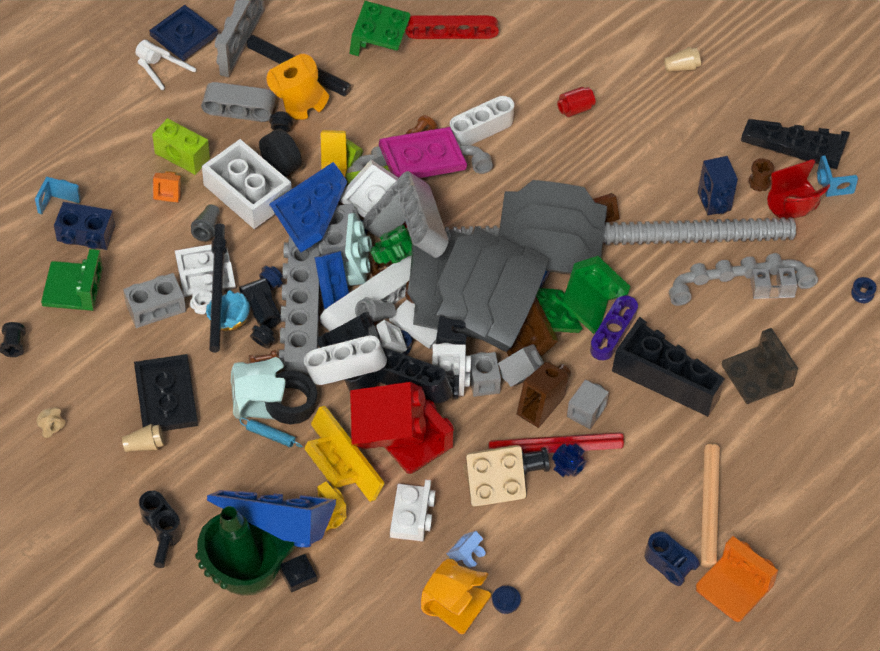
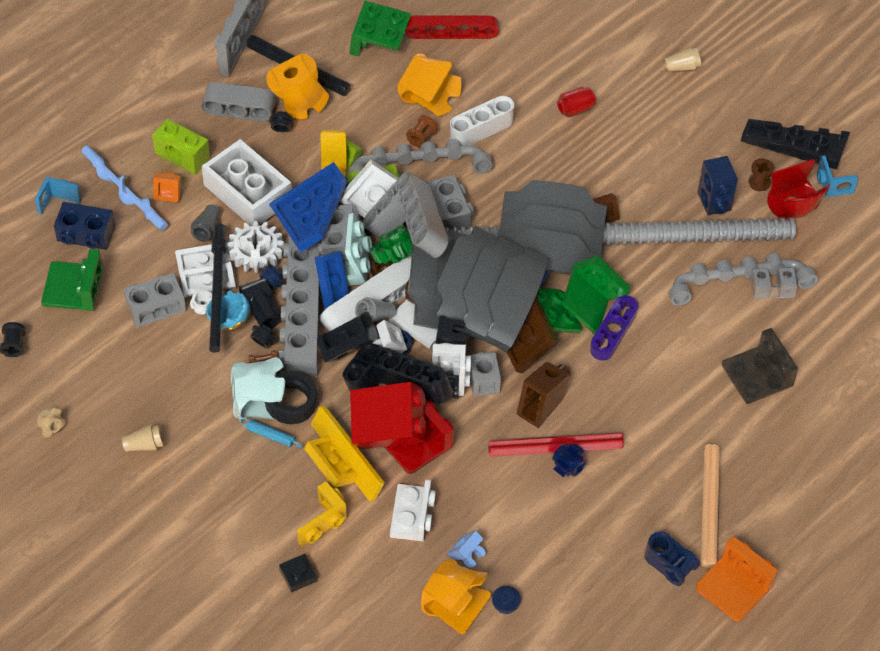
(125, 193): none -> light blue piece
(150, 54): white plant -> none
(158, 519): black beam -> none
(166, 392): black tile -> none
(183, 32): dark blue plate -> none
(239, 553): dark green piece -> none
(267, 251): none -> white gear
(280, 152): black tyre -> none
(290, 519): blue wedge -> none
(345, 360): white beam -> none
(423, 153): dark pink tile -> none
(429, 84): none -> light orange piece
(451, 202): none -> light grey brick
(495, 475): tan bracket -> none
(520, 365): light grey brick -> none
(536, 461): black bush -> none
(587, 404): light grey brick -> none
(666, 369): black wedge -> none
(861, 297): dark blue bush -> none

